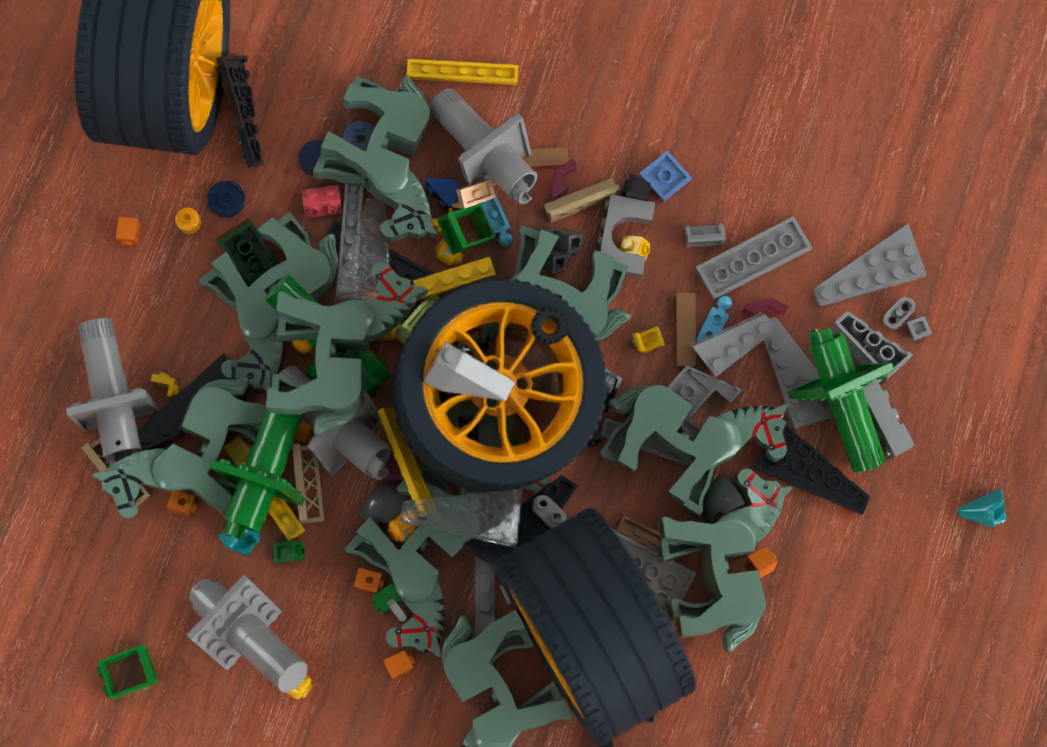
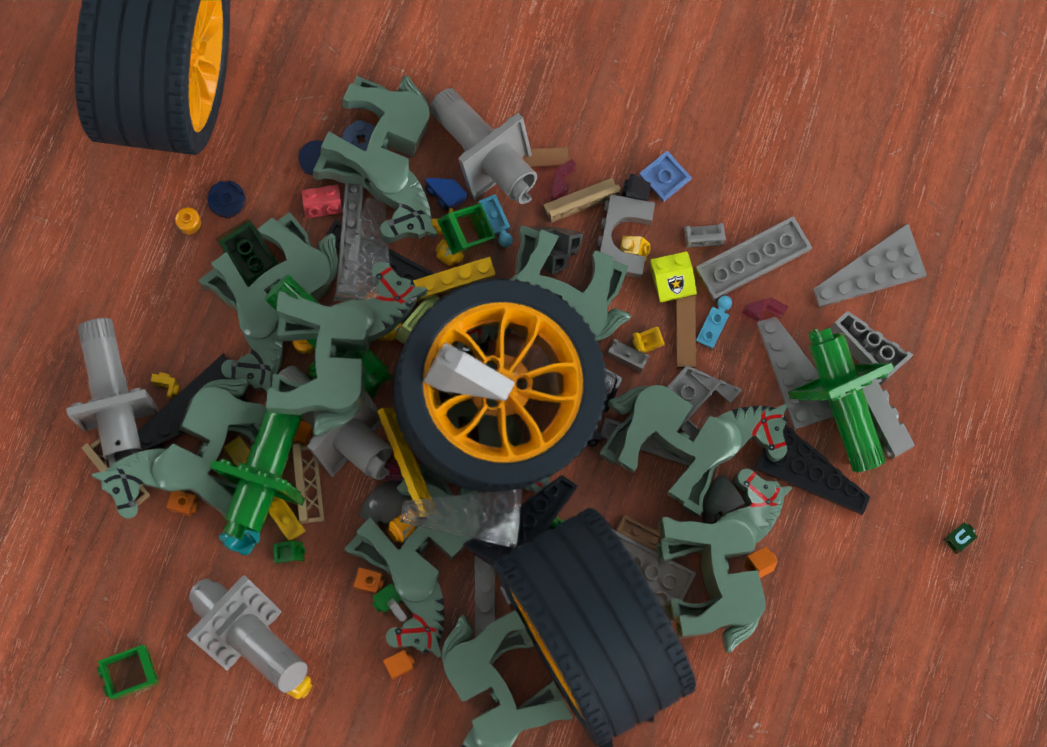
(128, 231): orange brick -> none
(241, 104): black wing -> none
(462, 71): yellow plate -> none
(474, 194): light nougat panel -> none
(540, 316): black tyre -> none
(549, 511): light grey plate -> none
(627, 356): none -> light grey hinge
(673, 276): none -> neon yellow slope
(733, 342): light grey wedge -> none
(898, 314): light grey plate -> none
(918, 328): light grey plate -> none
(960, 537): none -> dark green brick
(986, 510): teal hat -> none

